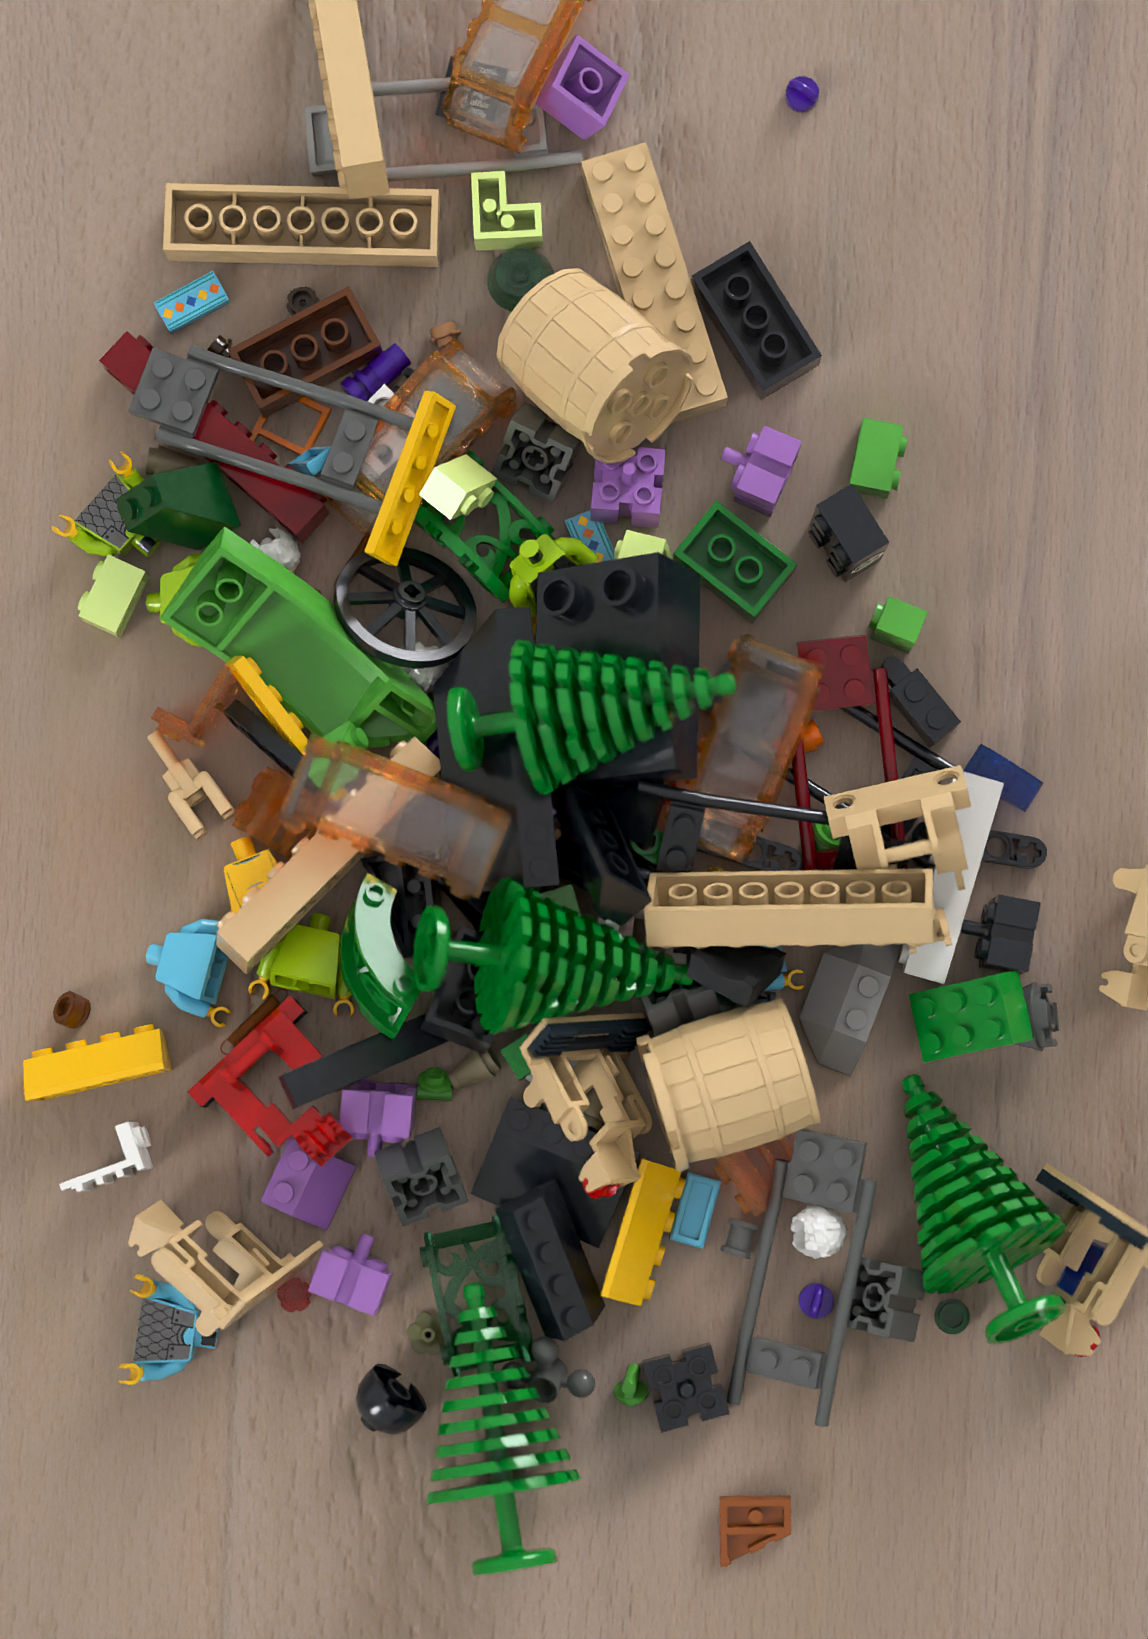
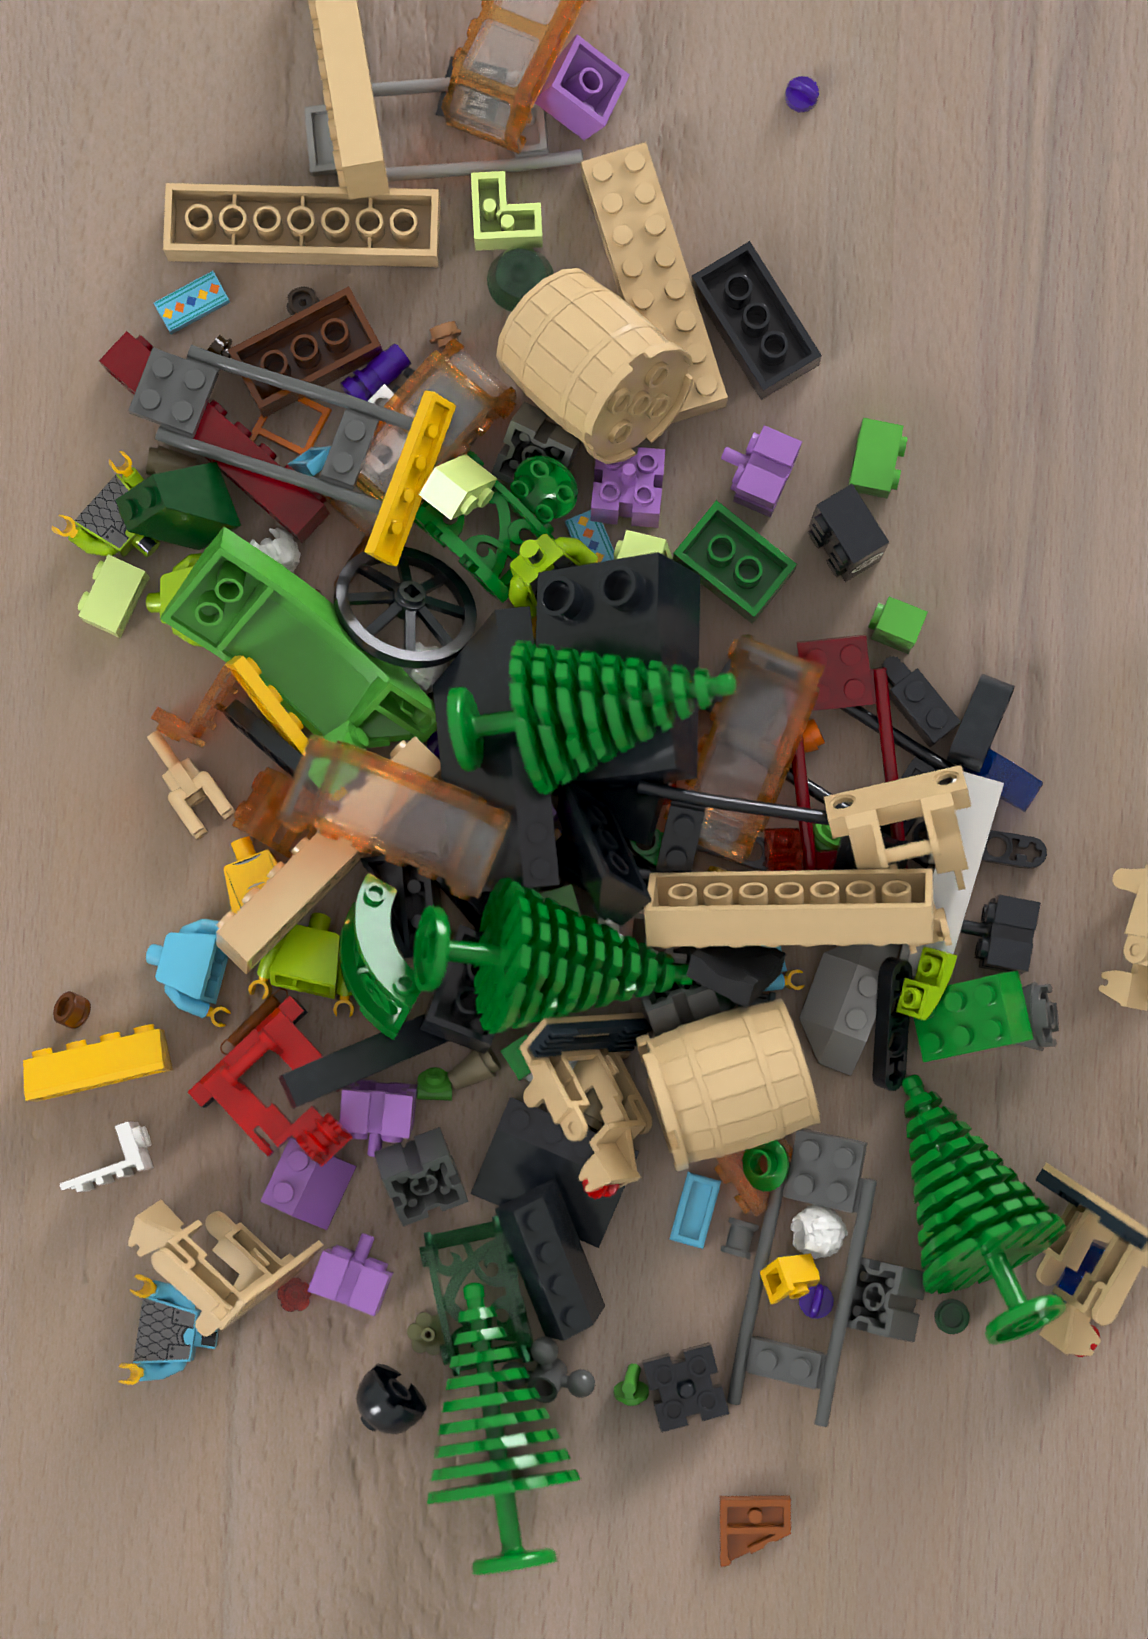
(545, 487): none -> green dish
(641, 1232): yellow slope -> none
(777, 1166): none -> green piece
(783, 849): none -> clear red slope
(790, 1277): none -> yellow brick
(891, 1061): none -> black beam
(931, 979): none -> lime slope
(980, 723): none -> black beam

